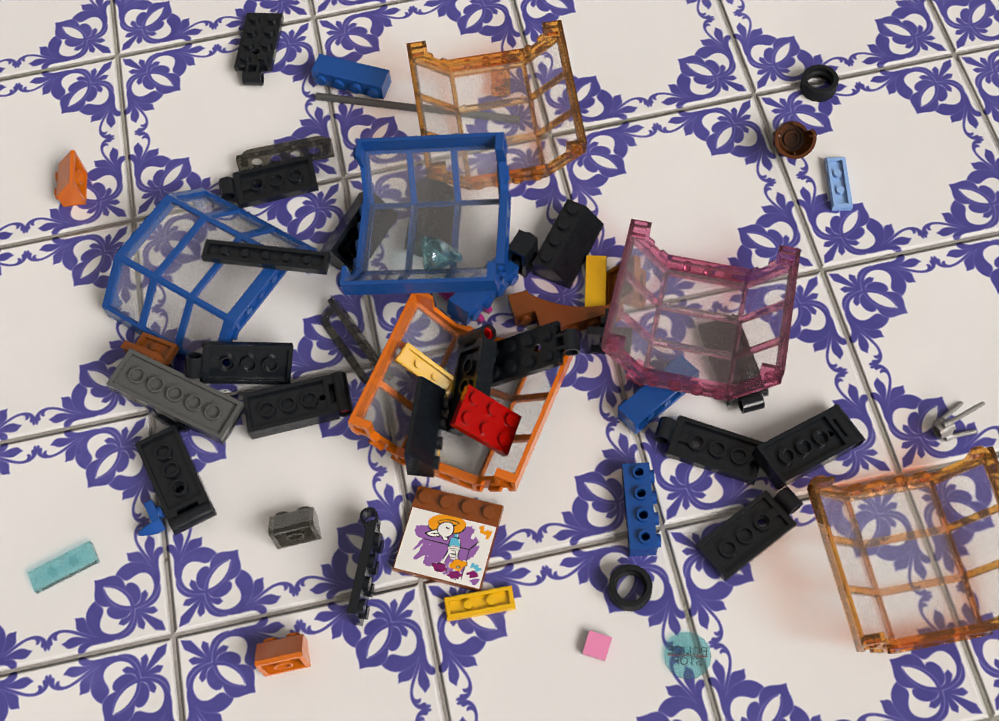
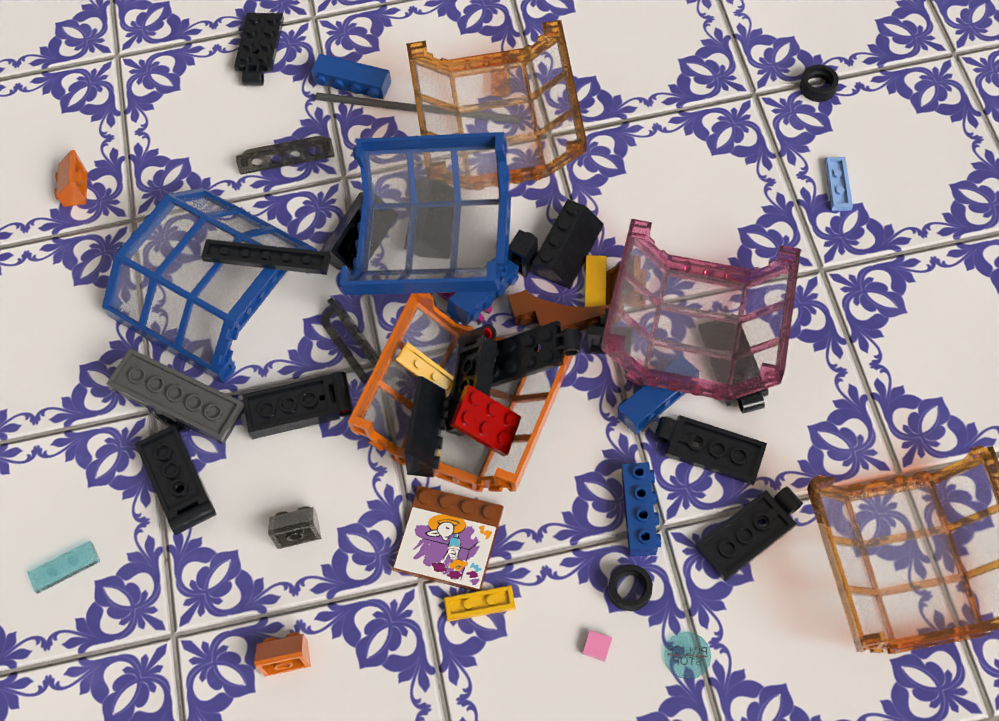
(153, 347): dark orange bracket -> none
(156, 516): blue plate -> none
(249, 363): black hinge -> none
(276, 181): black hinge -> none
(366, 568): black hinge -> none
(438, 254): clear light blue hat -> none
(794, 140): reddish brown hat -> none
(807, 446): black hinge -> none
(944, 427): light grey plant -> none

